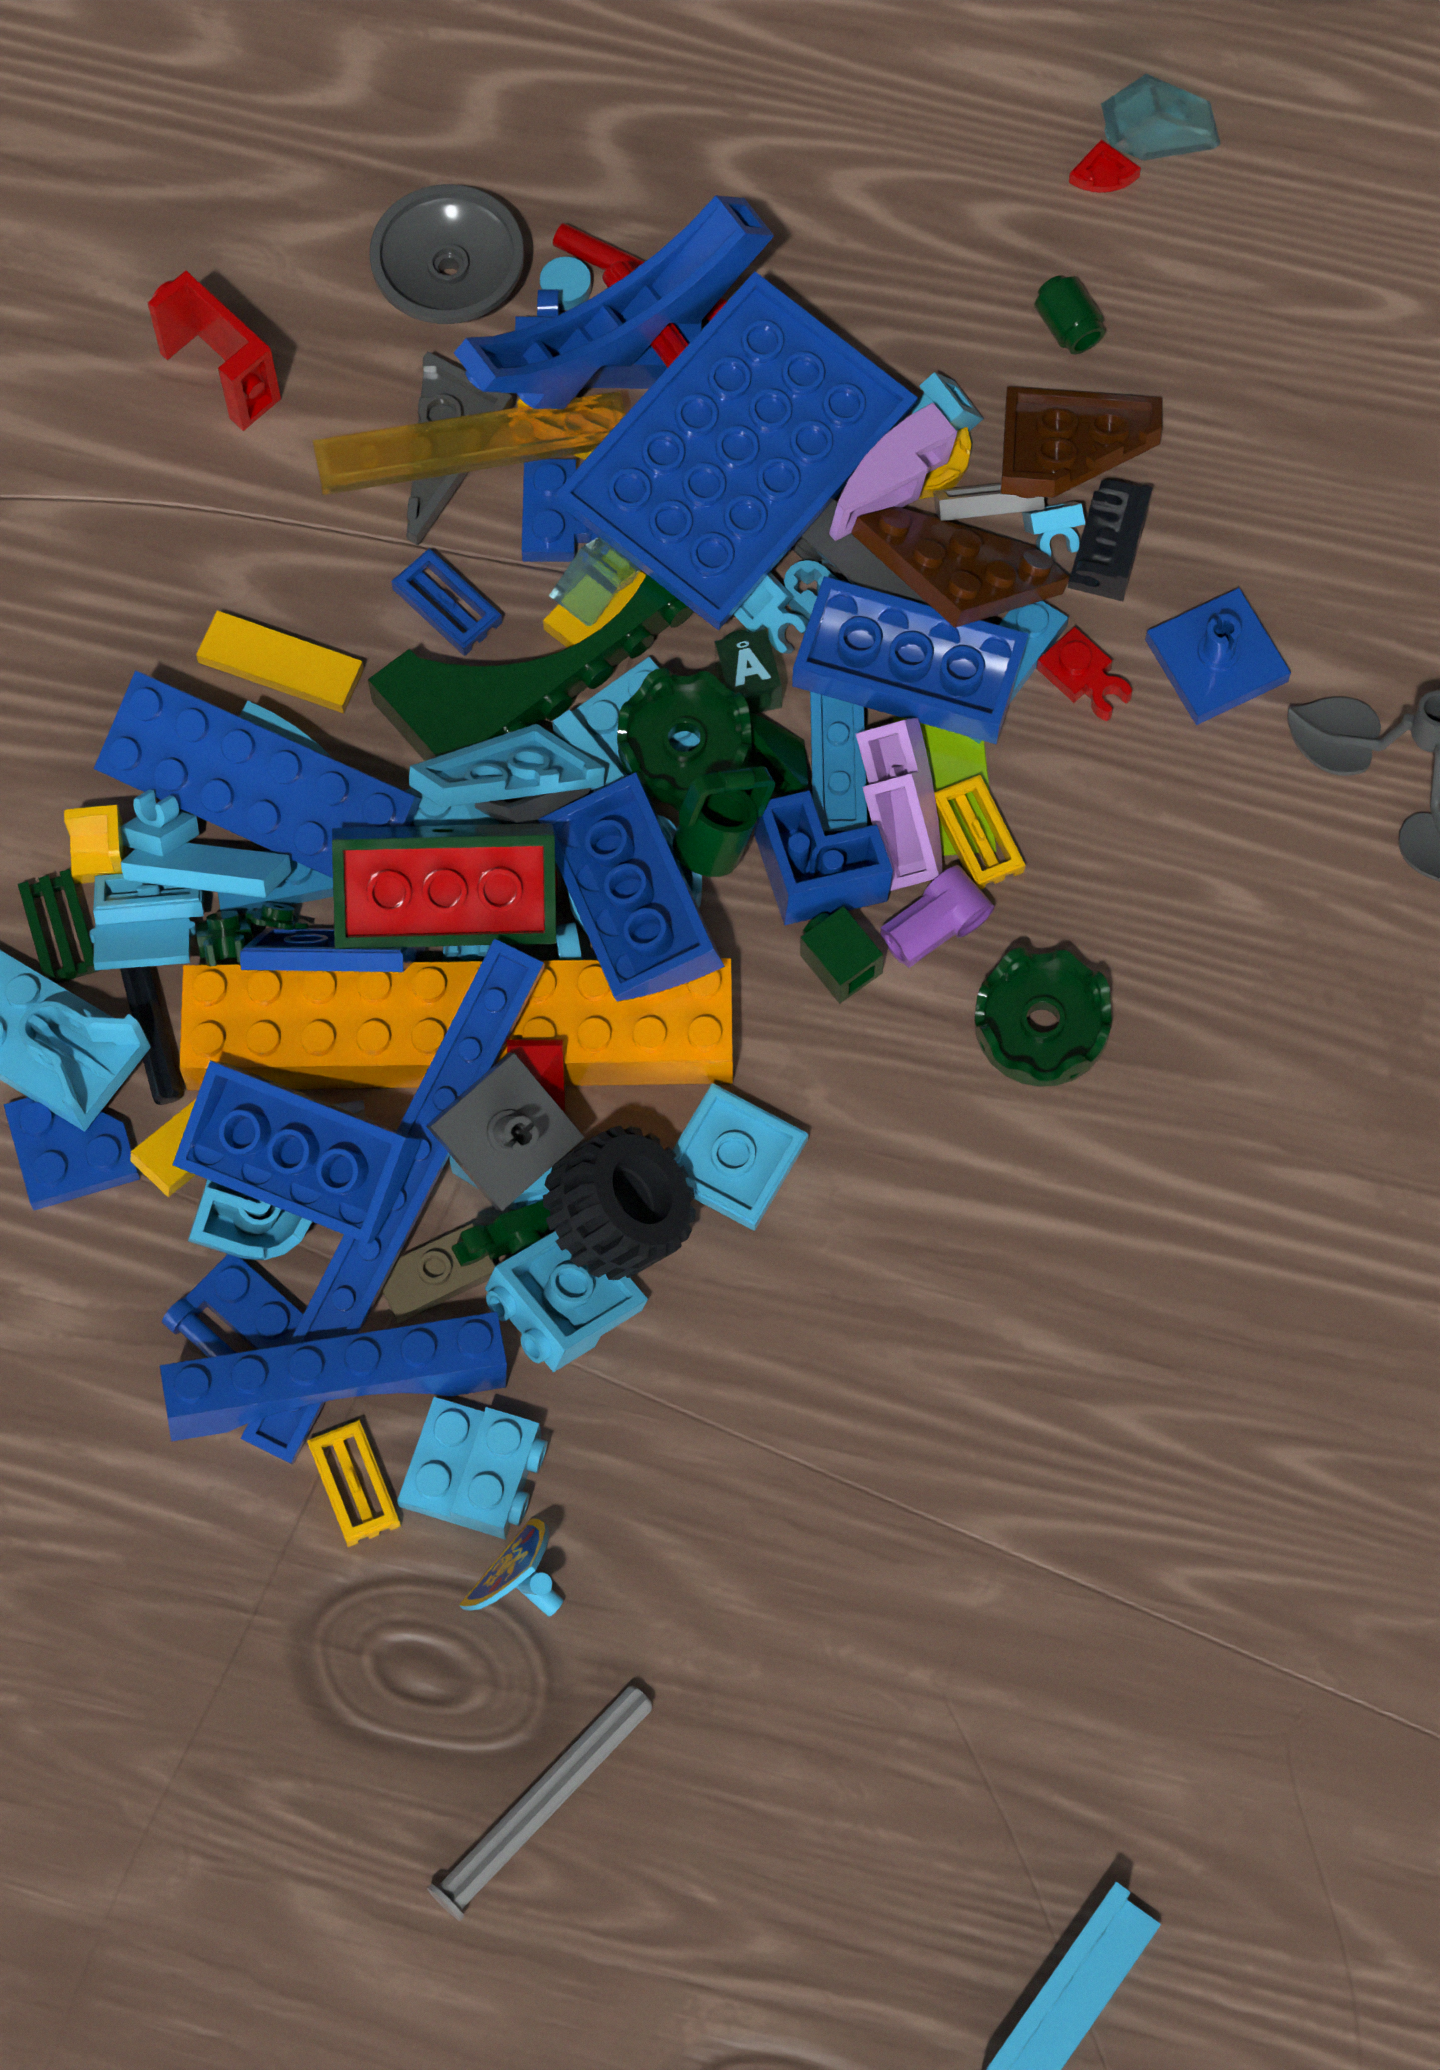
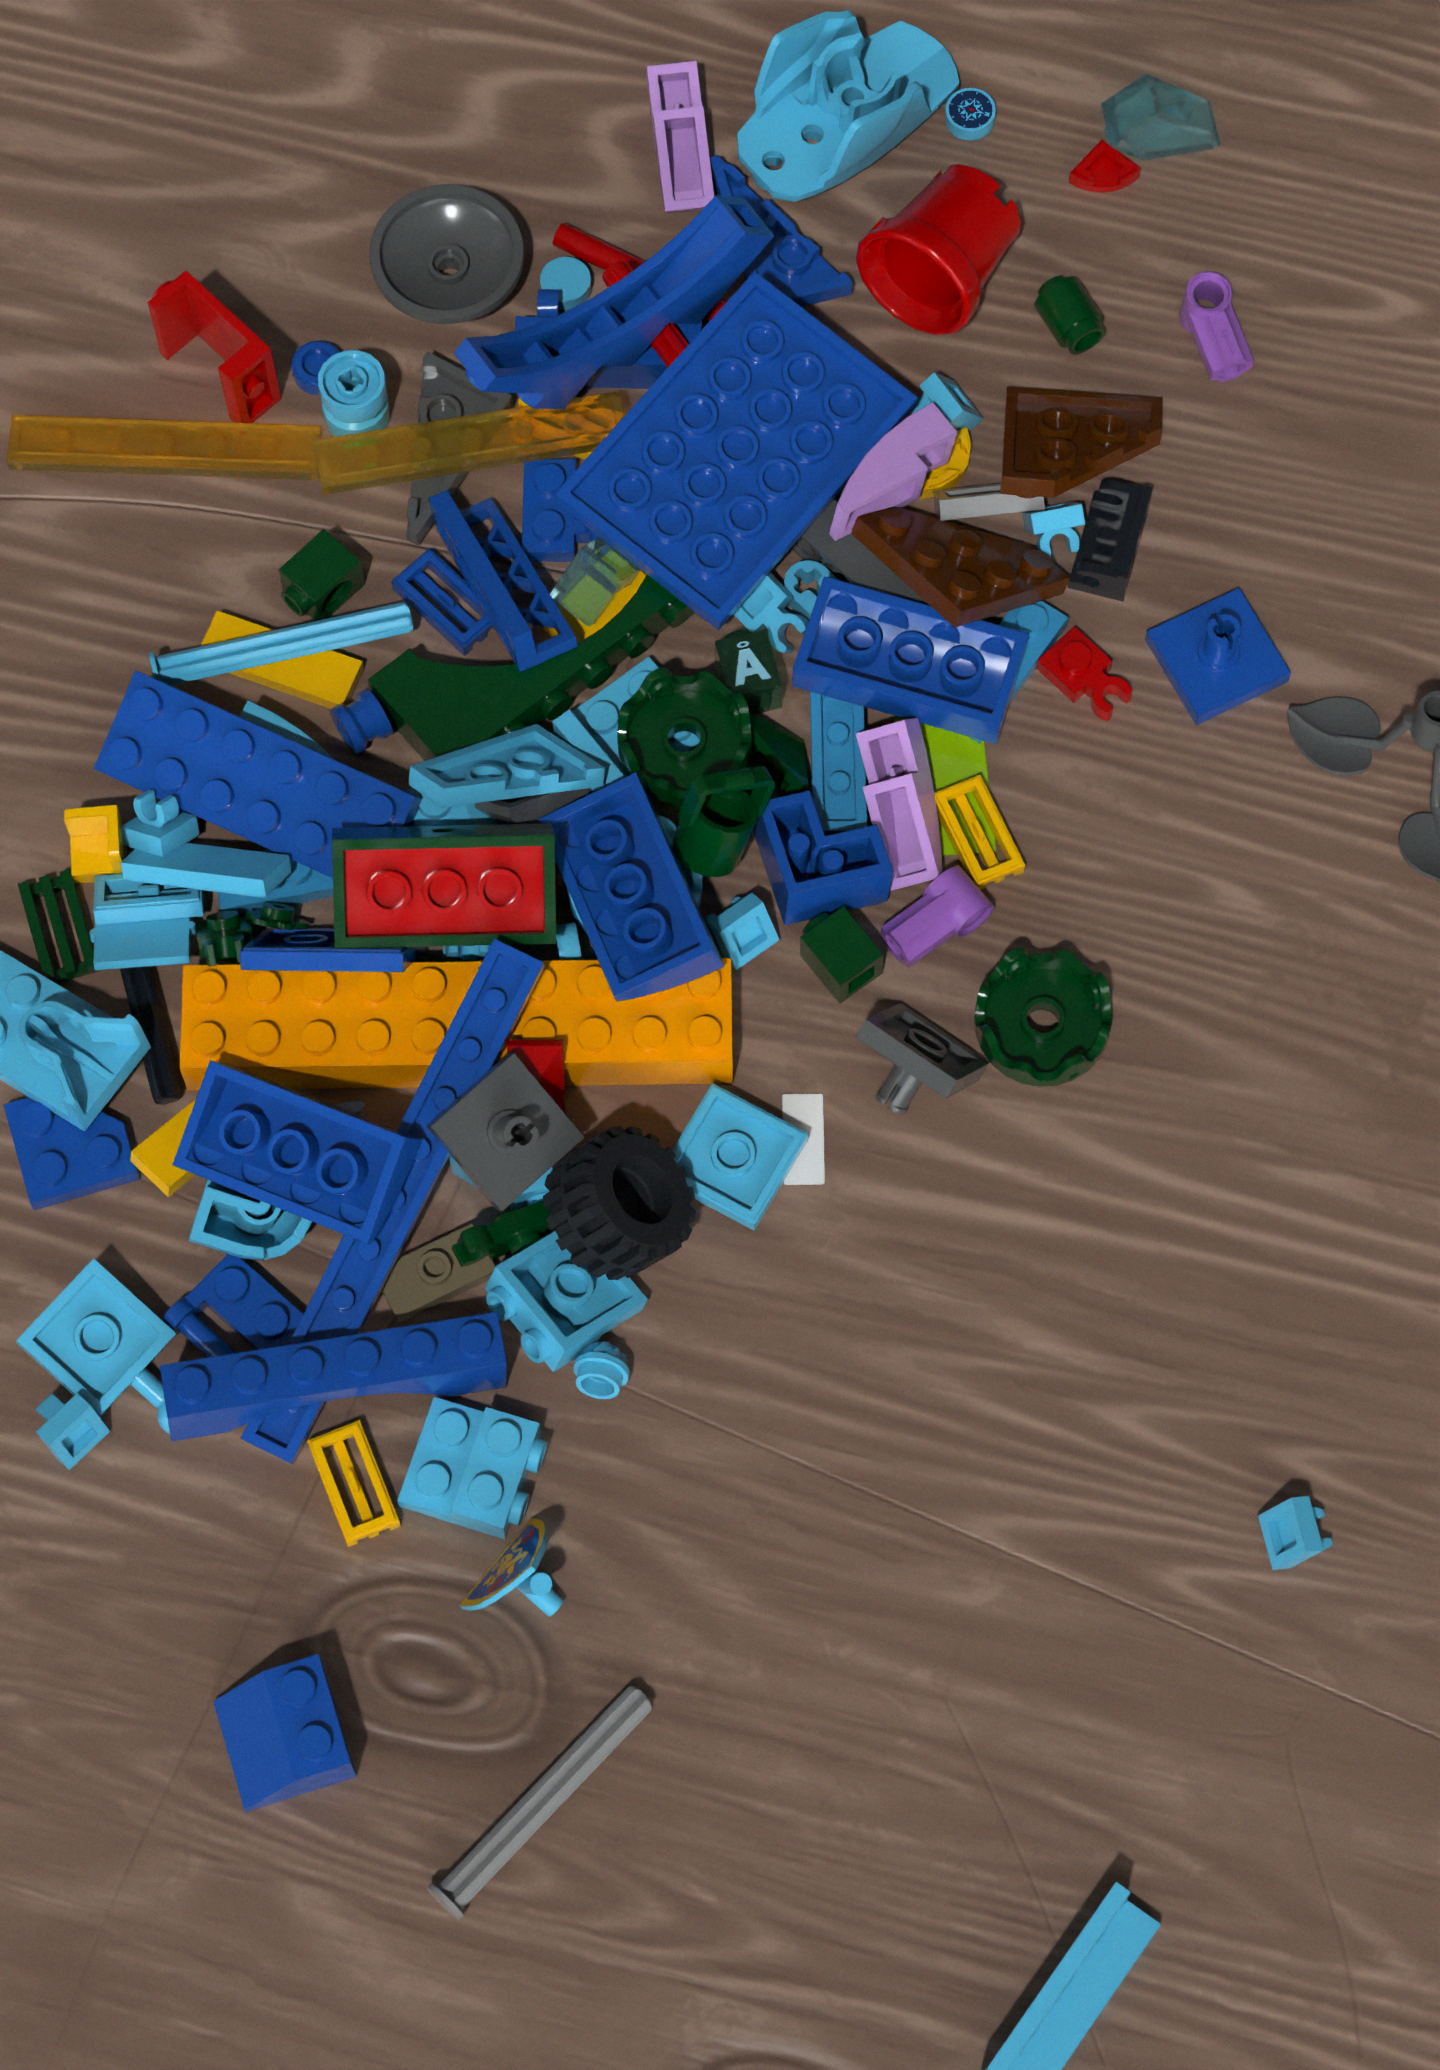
(70, 1428): none -> medium azure tile
(100, 1341): none -> medium azure plate
(162, 447): none -> clear yellow tile
(282, 644): none -> medium azure axle
(284, 1733): none -> blue slope
(308, 362): none -> blue tile
(320, 577): none -> dark green brick
(353, 393): none -> medium azure wheel
(361, 721): none -> blue wheel
(494, 588): none -> blue fence
(601, 1370): none -> medium azure plate
(680, 136): none -> lavender slope
(743, 930): none -> medium azure tile
(789, 259): none -> blue wing
(806, 1113): none -> white sticker
(844, 94): none -> medium azure piece
(920, 1056): none -> dark grey tile
(939, 251): none -> red piece
(970, 114): none -> tile
(1215, 329): none -> medium lavender piece
(1292, 1532): none -> medium azure tile

